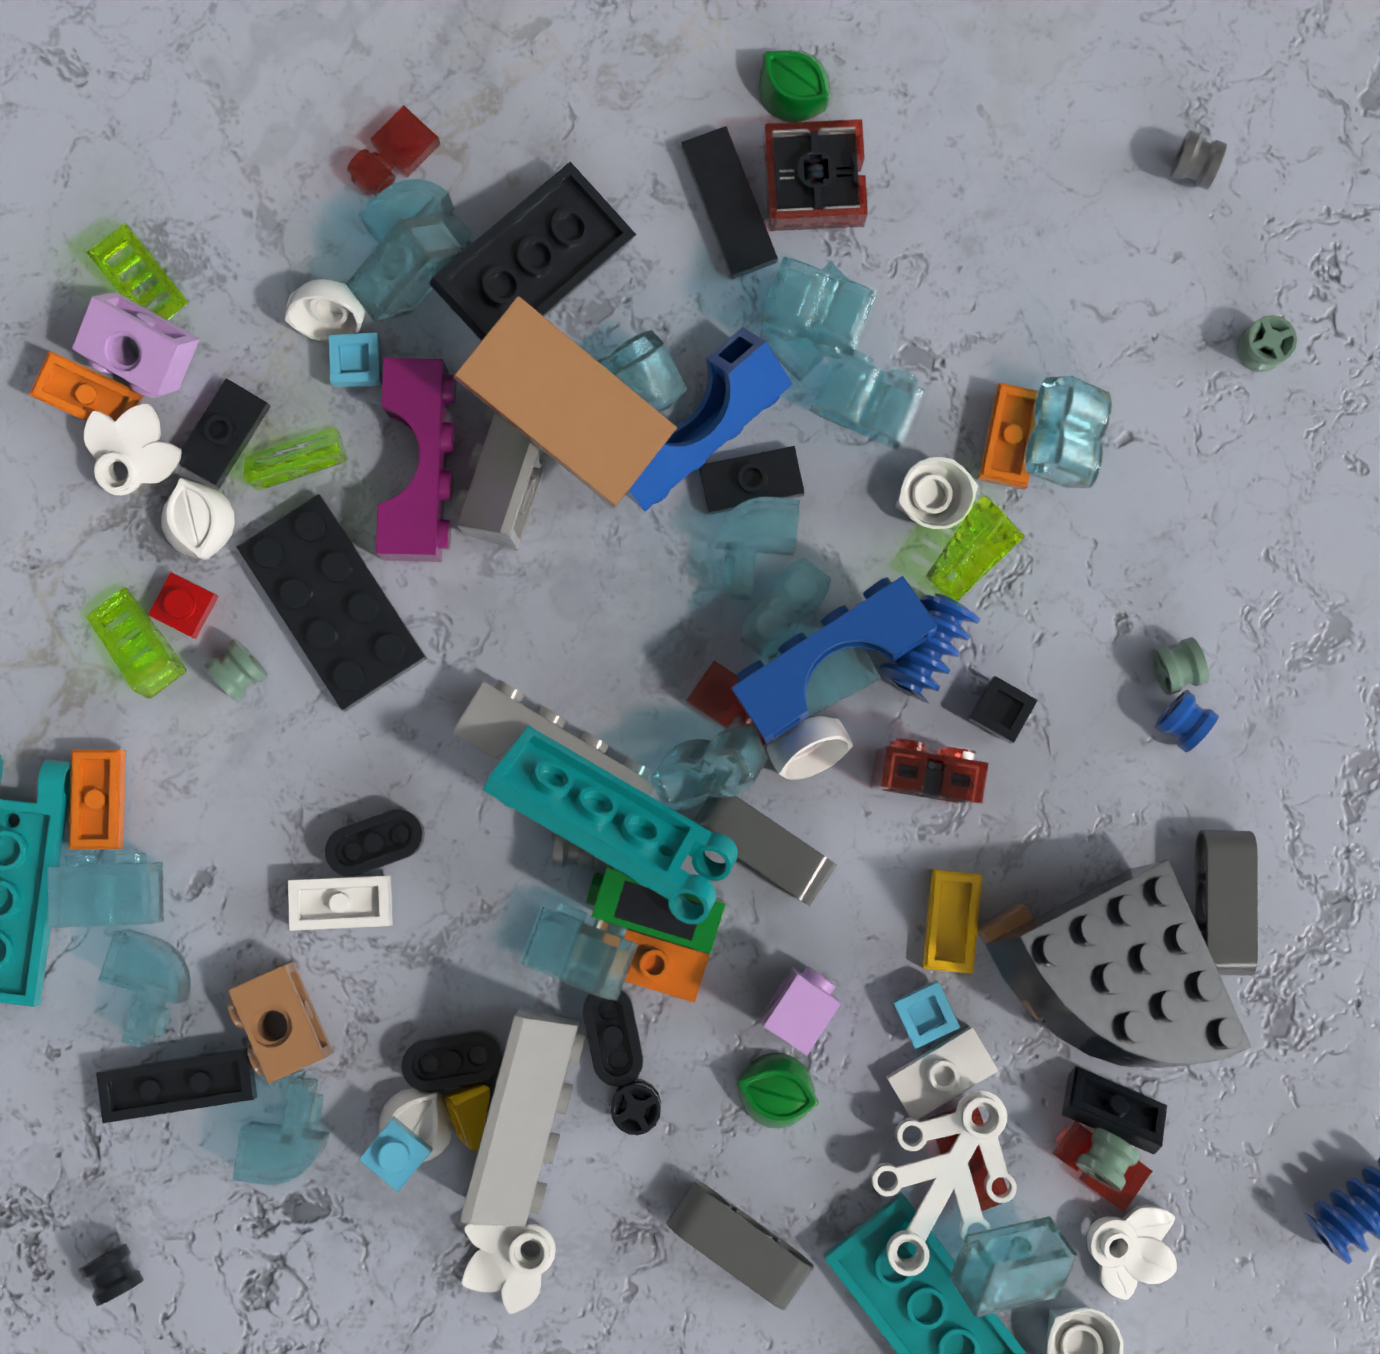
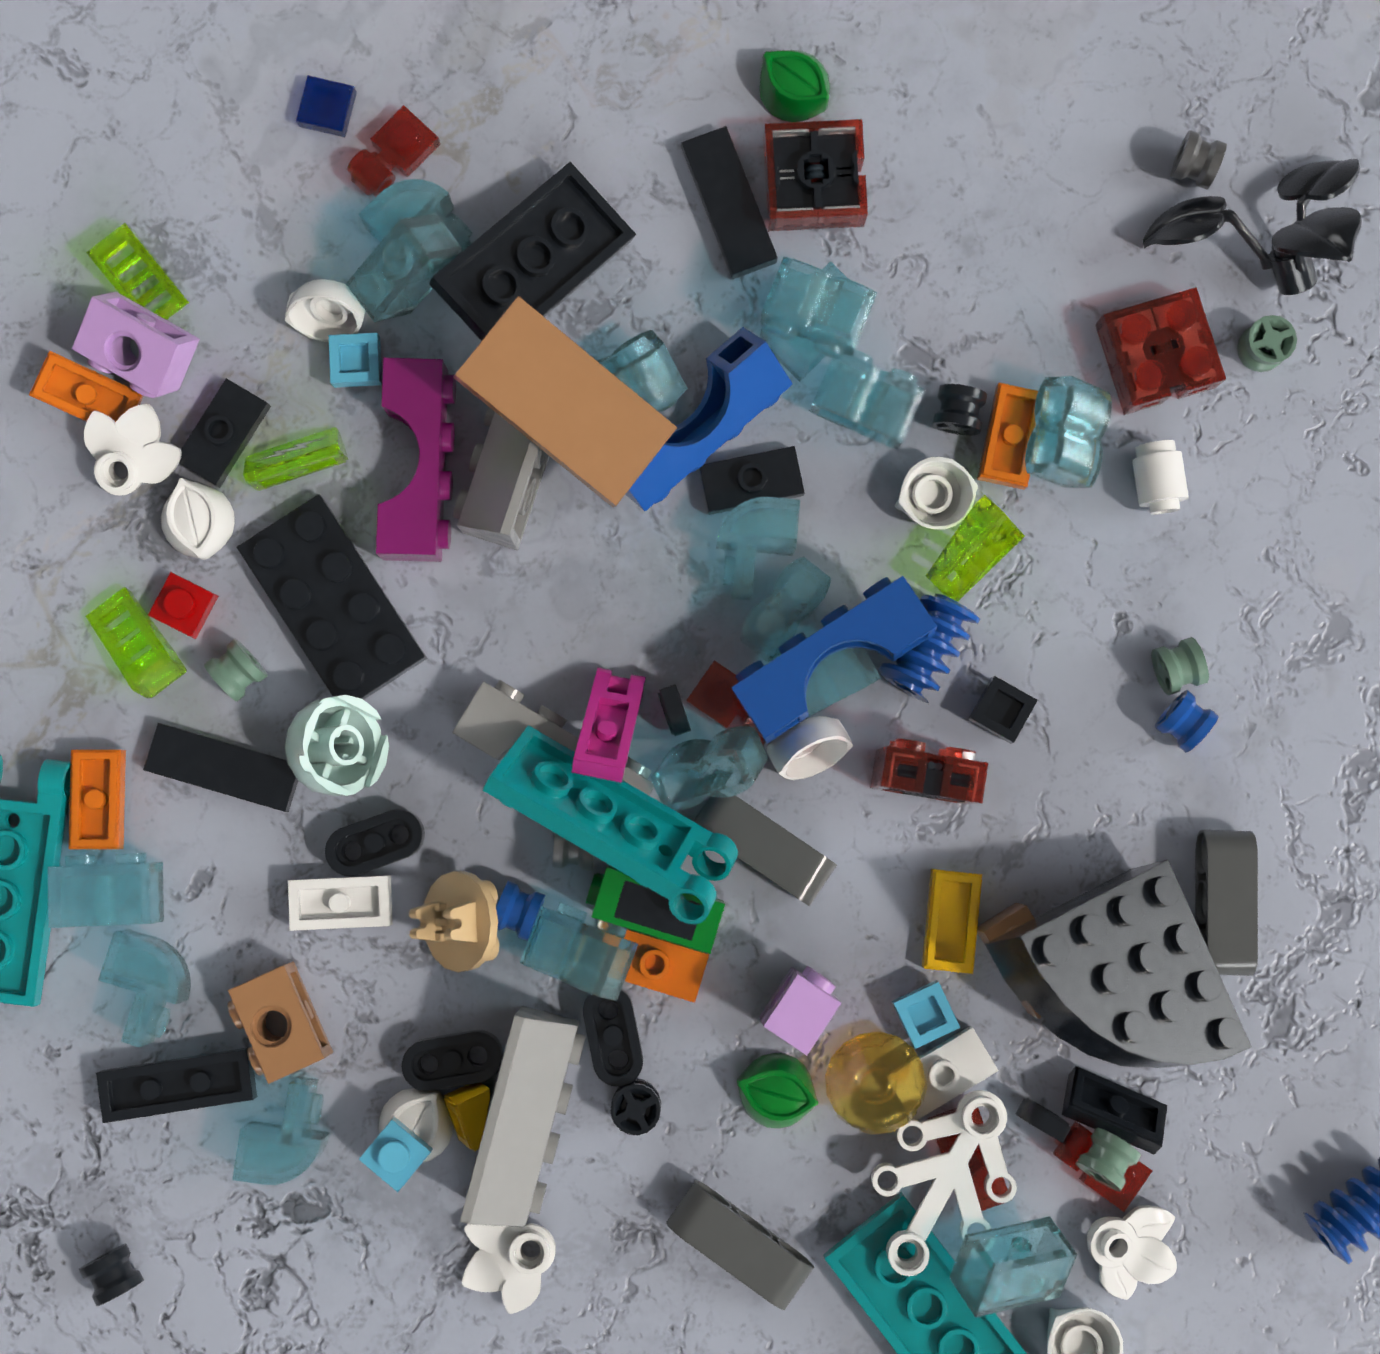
(221, 767): none -> black tile
(326, 106): none -> clear blue tile
(336, 745): none -> light aqua cylinder
(459, 921): none -> tan plate
(518, 910): none -> blue wheel
(608, 726): none -> dark pink plate
(674, 710): none -> black tile
(875, 1082): none -> clear yellow tile
(959, 409): none -> black wheel
(1043, 1119): none -> black tile
(1160, 350): none -> clear red piece
(1160, 476): none -> white brick
(1321, 235): none -> black plant

